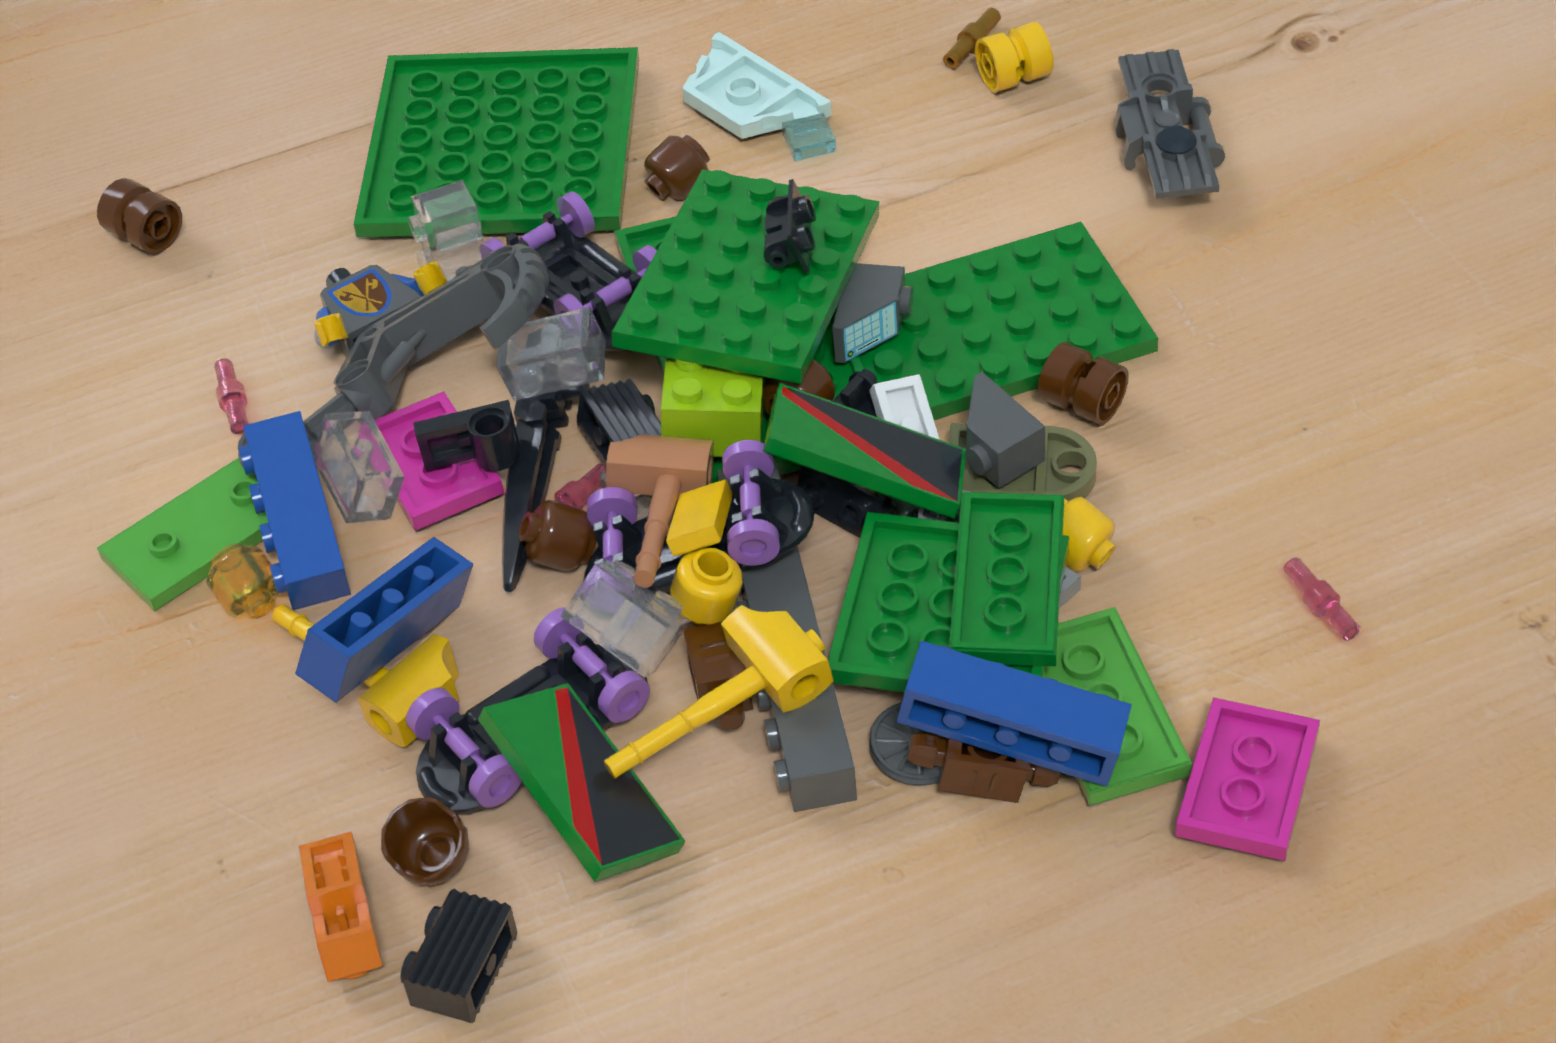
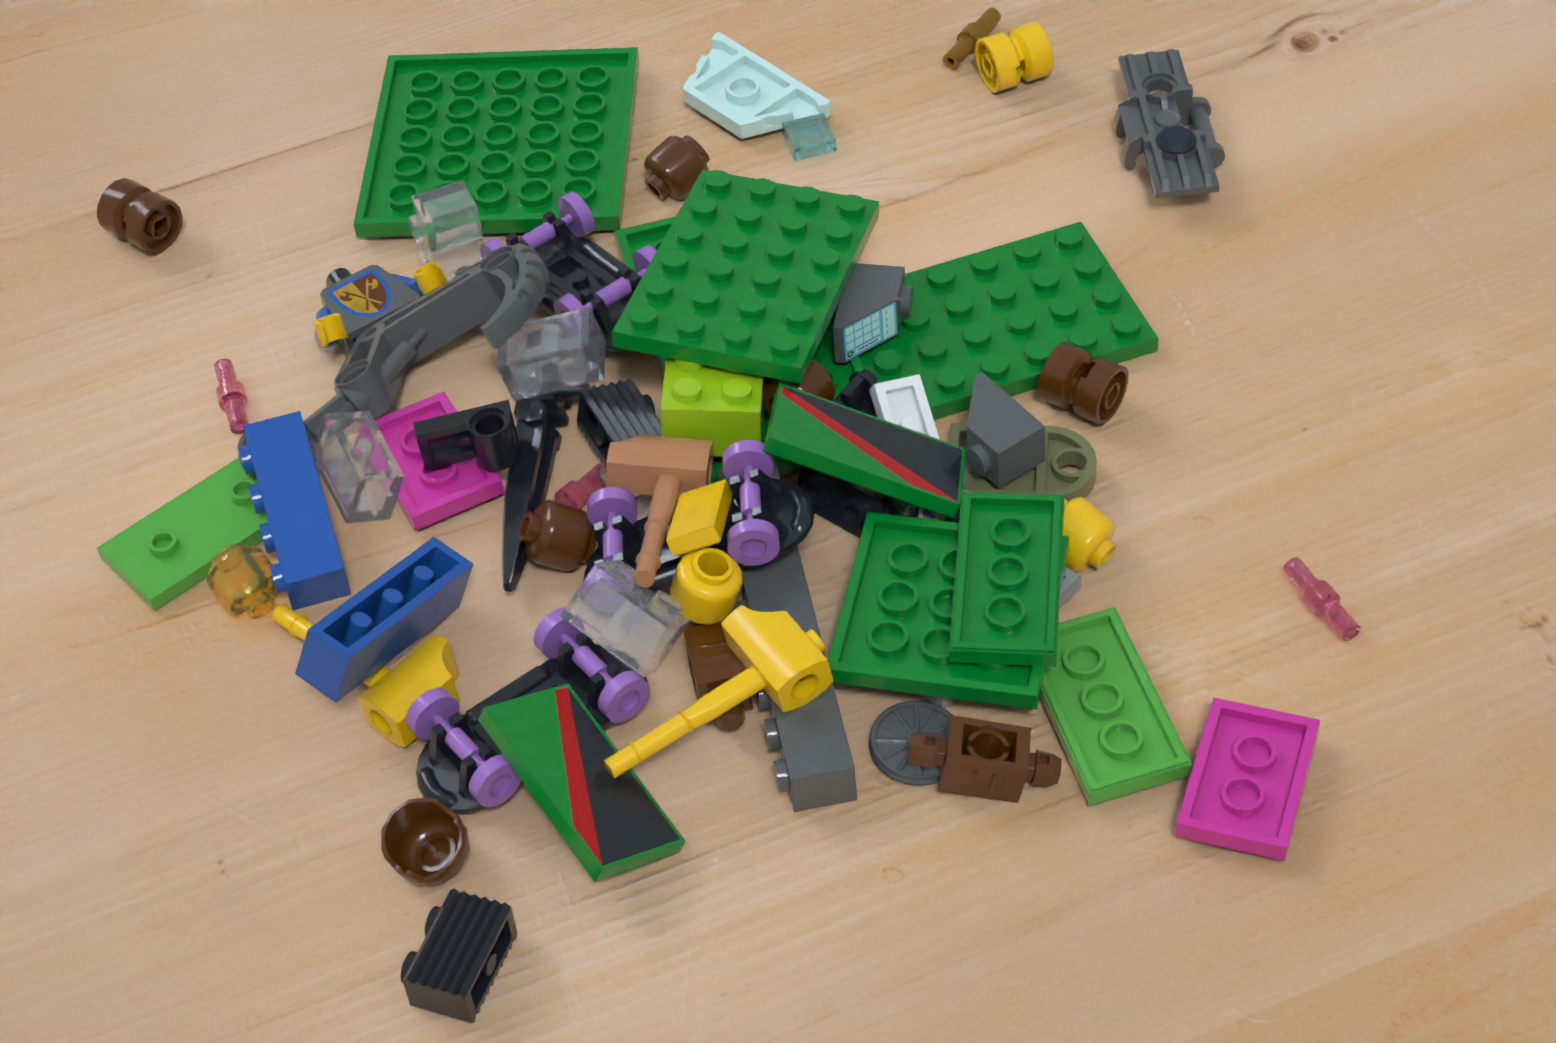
(339, 907): orange slope -> none
(789, 229): black hinge -> none
(1014, 713): blue brick -> none

